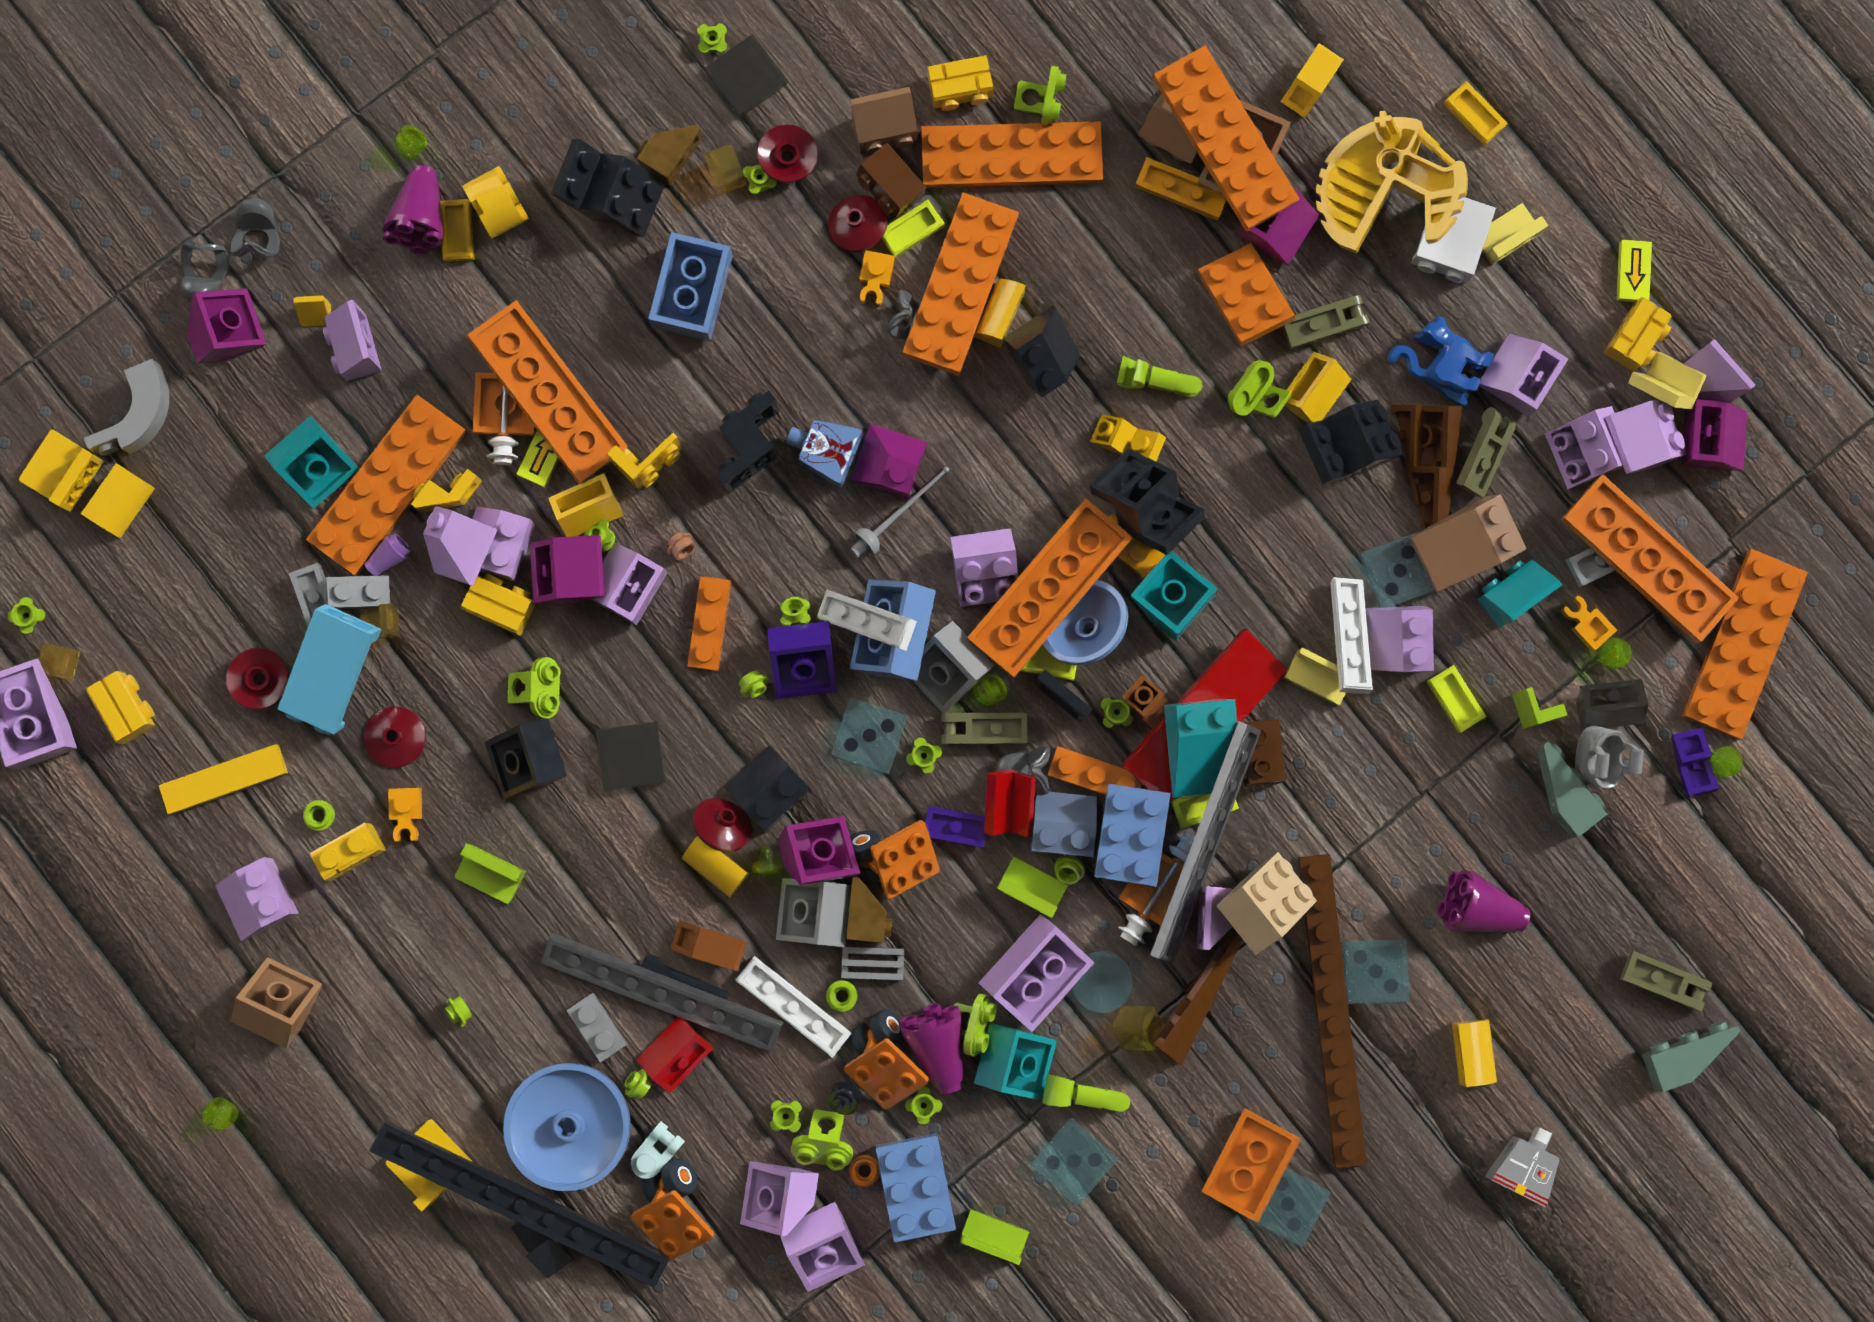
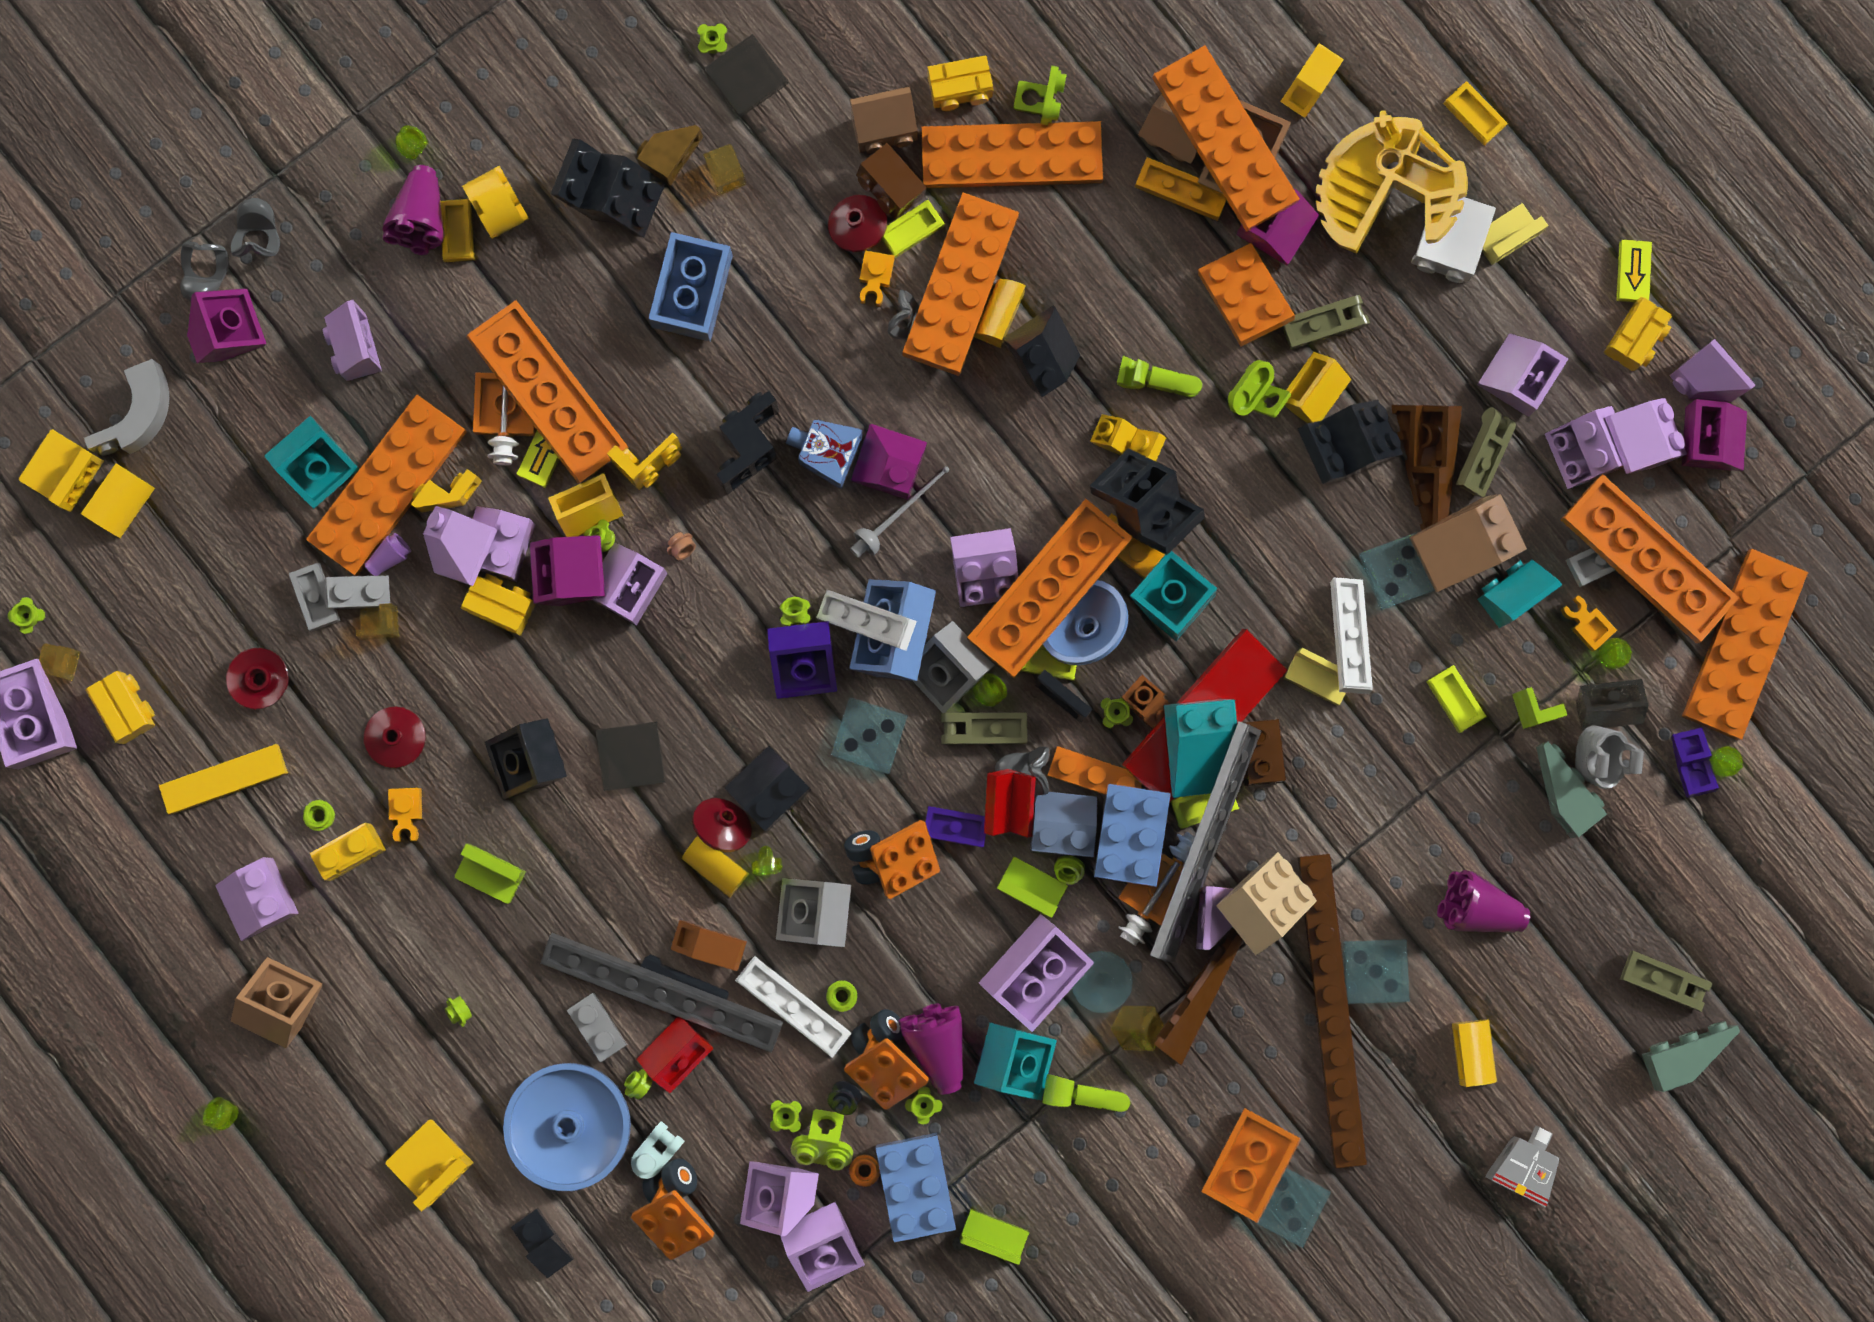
(312, 310): yellow slope -> none
(327, 669): medium azure panel -> none
(519, 1203): black plate -> none
(541, 687): lime bracket -> none
(709, 623): orange plate -> none
(753, 684): lime plate -> none
(755, 184): lime plate -> none
(792, 141): dark red dish -> none
(818, 851): magenta slope -> none
(866, 915): pearl gold slope -> none
(872, 963): light grey tile -> none
(932, 752): lime plate -> none
(981, 1014): lime bracket -> none
(1074, 1161): clear light blue tile -> none
(1400, 638): lavender slope -> none
(1445, 370): blue animal -> none
(1670, 381): light yellow panel -> none

